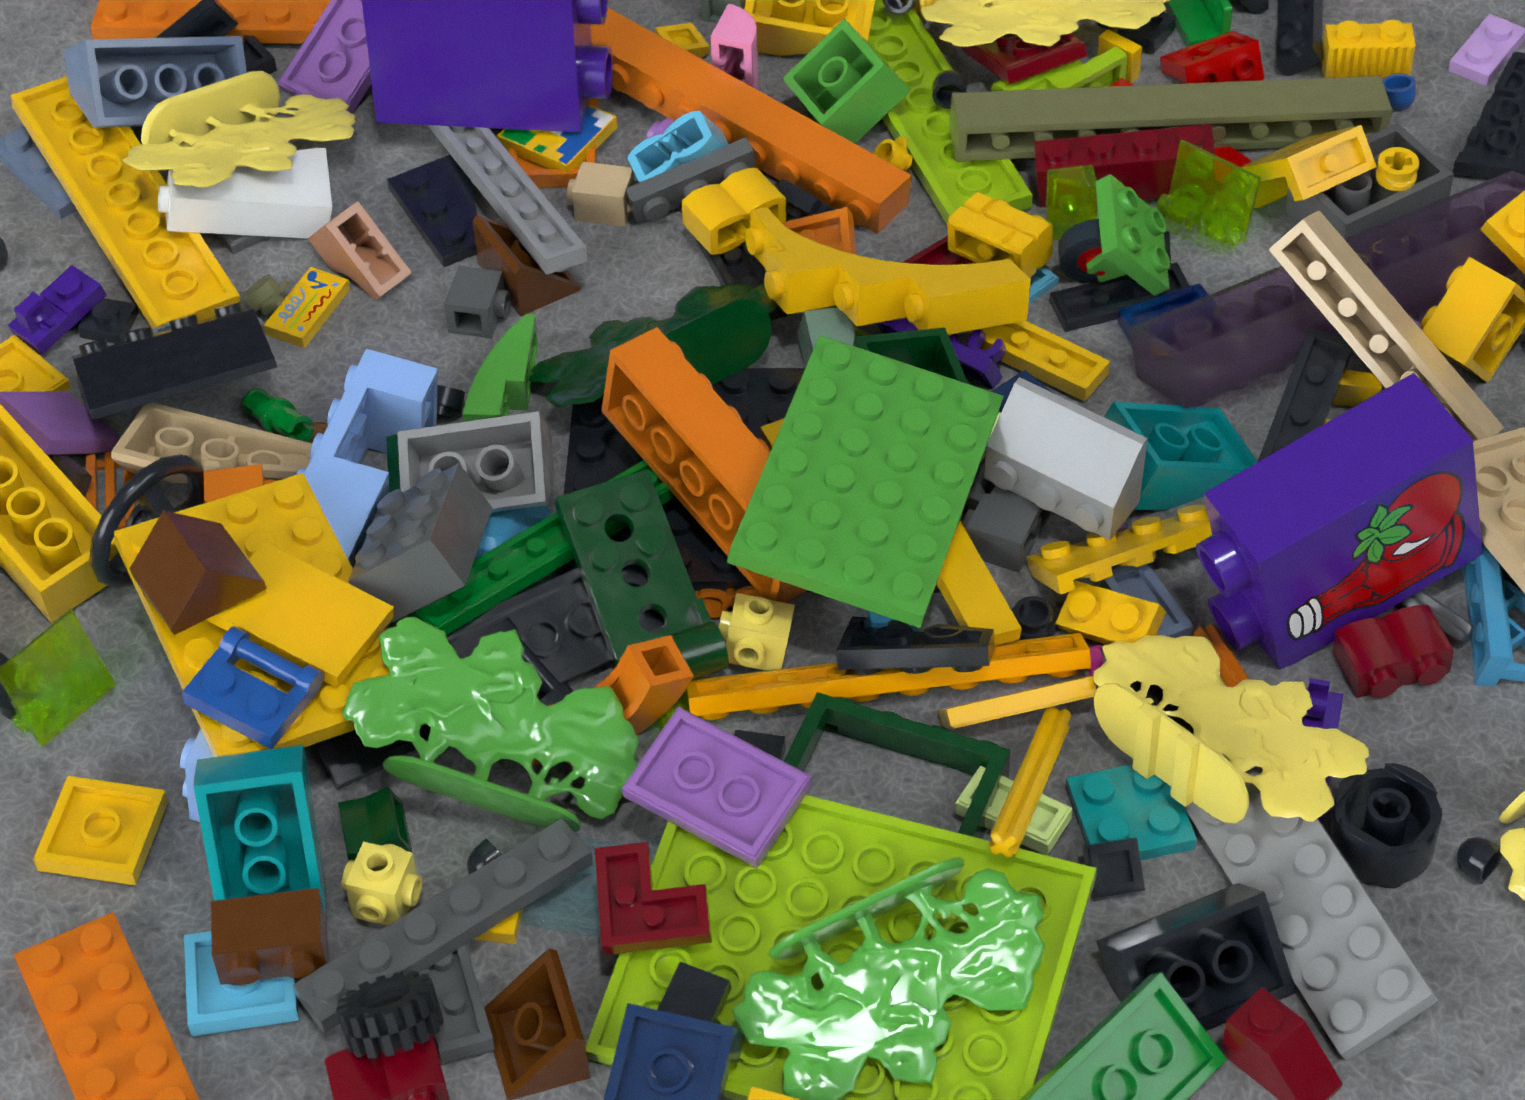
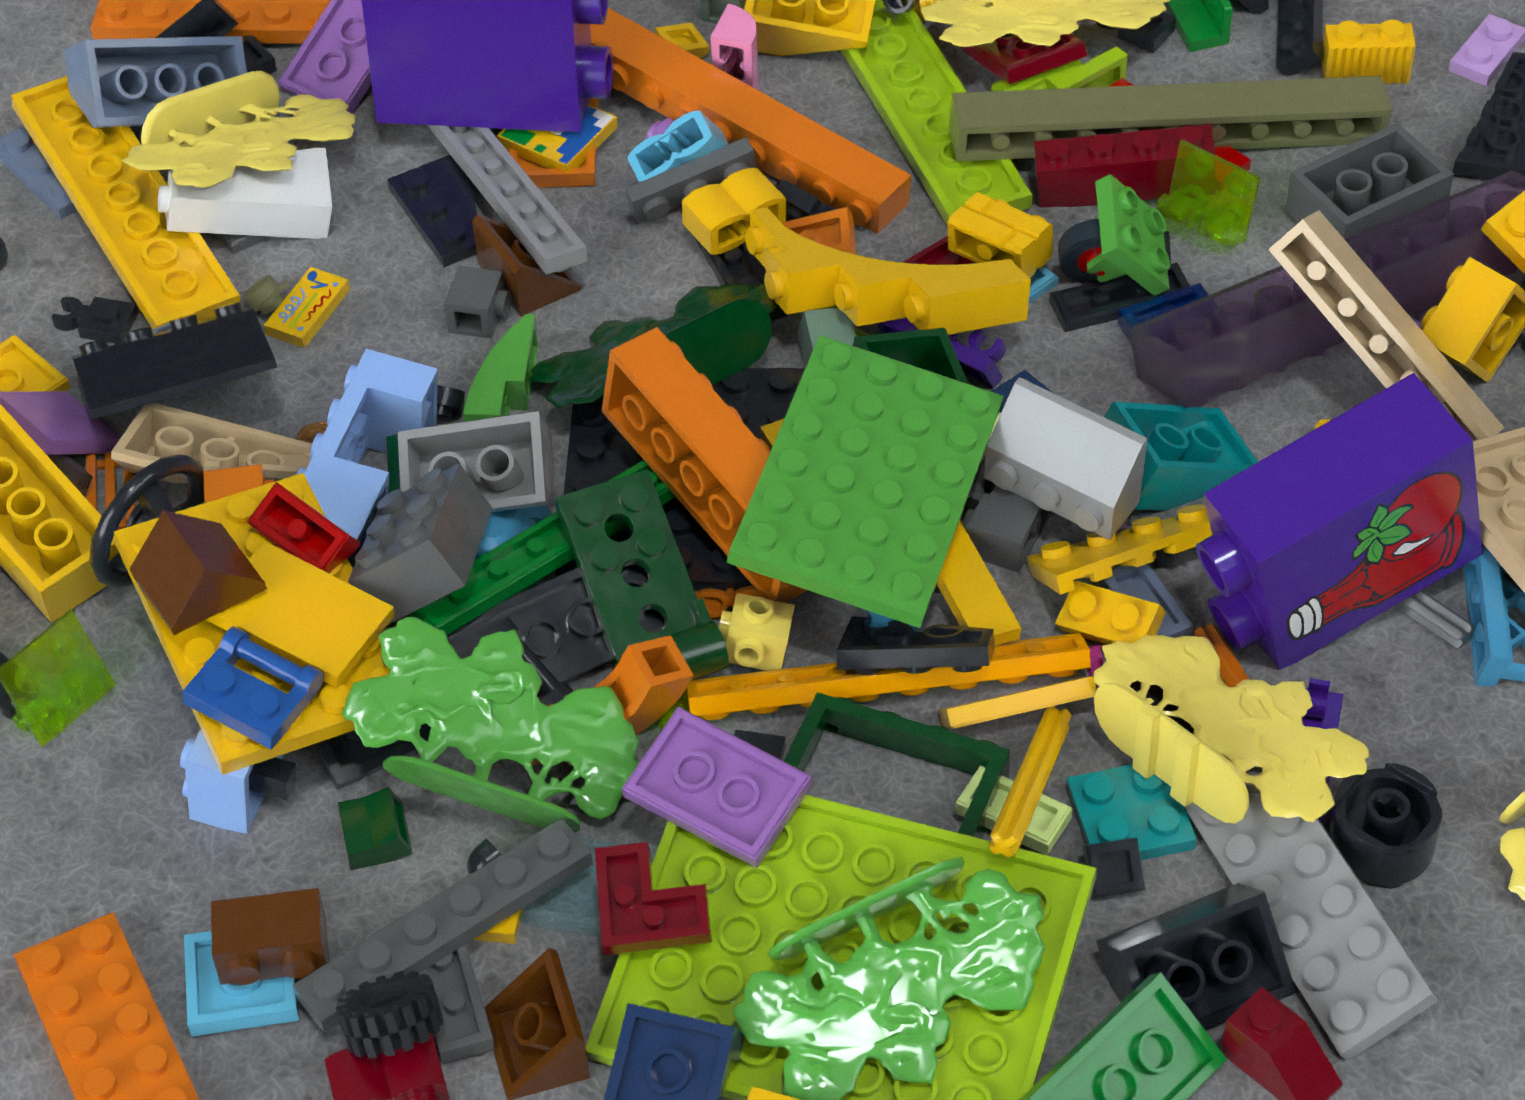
(47, 317): dark purple hinge -> none
(101, 830): yellow plate -> none
(259, 823): teal brick -> none
(277, 415): green pin -> none
(302, 529): none -> red slope
(360, 251): nougat arch -> none
(381, 883): light yellow brick -> none
(600, 194): tan brick -> none
(695, 993): black tile -> none
(846, 83): bright green brick -> none
(895, 152): yellow plate -> none
(946, 84): black hinge -> none
(1035, 617): black plate -> none
(1049, 358): yellow plate -> none
(1070, 197): clear neon green slope -> none
(1134, 51): yellow tile -> none
(1218, 59): red bracket -> none
(1309, 389): black plate -> none
(1312, 165): yellow panel -> none
(1356, 388): yellow tile -> none
(1393, 651): dark red brick -> none
(1397, 179): yellow bush -> none
(1400, 90): blue hinge -> none
(1478, 858): black hinge -> none

